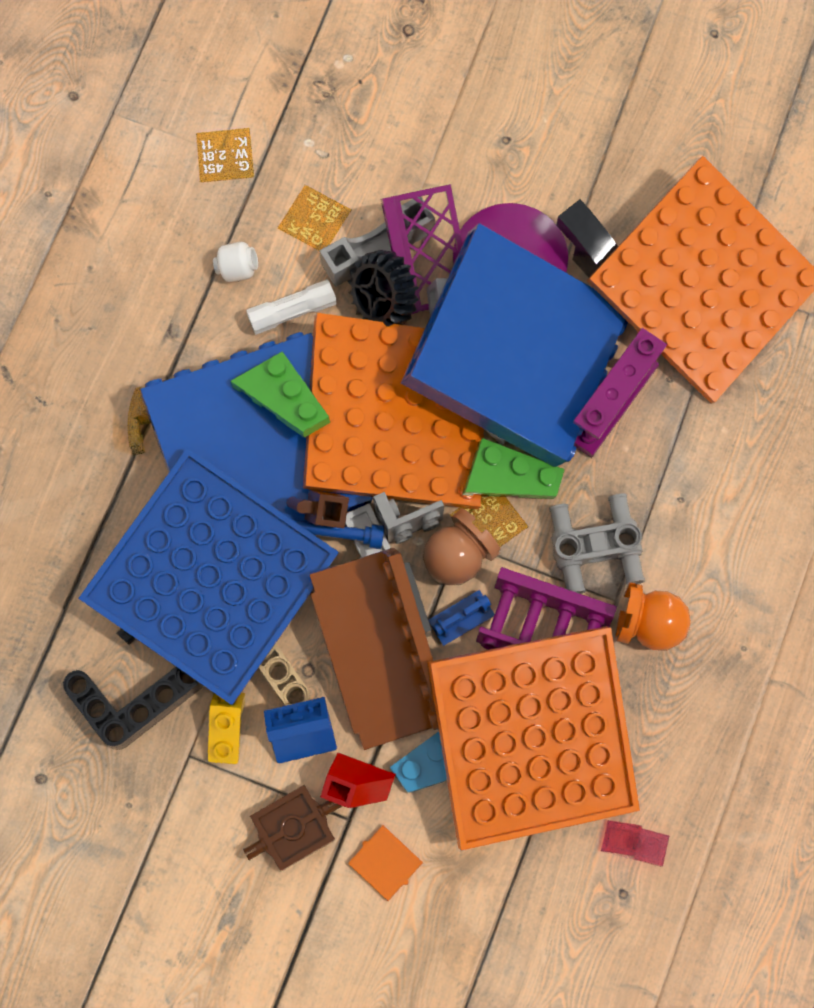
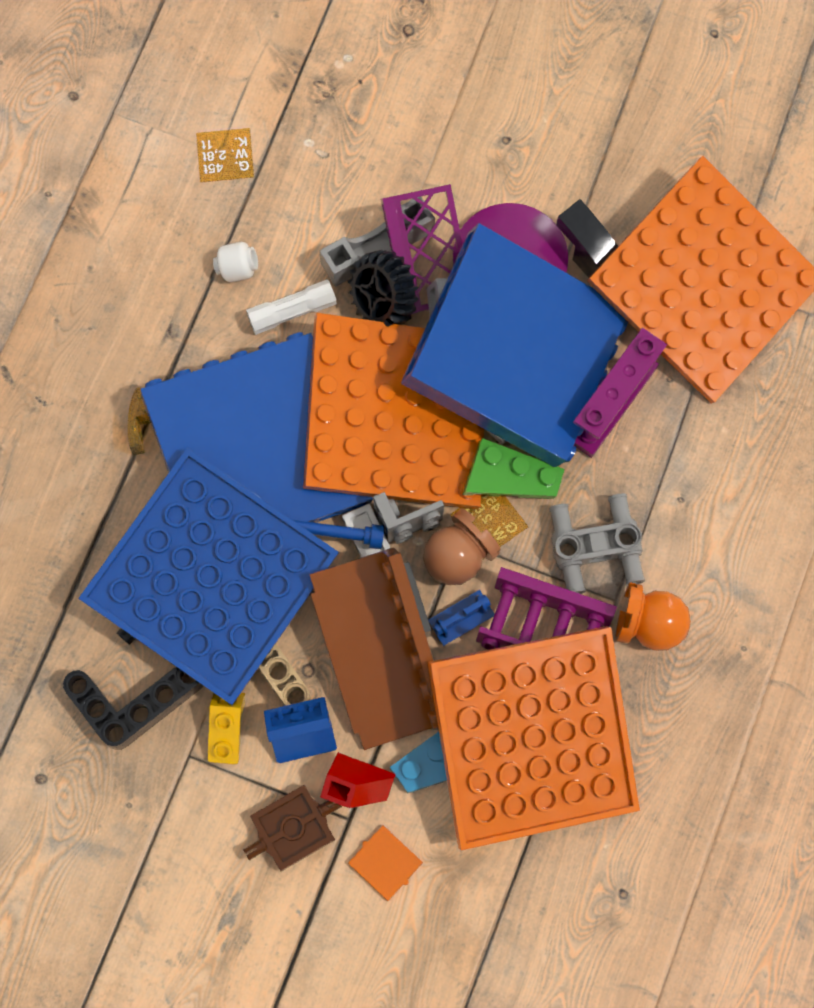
(284, 393): bright green wing -> none
(314, 218): clear yellow sticker -> none
(322, 508): reddish brown brick -> none
(635, 843): clear pink slope -> none

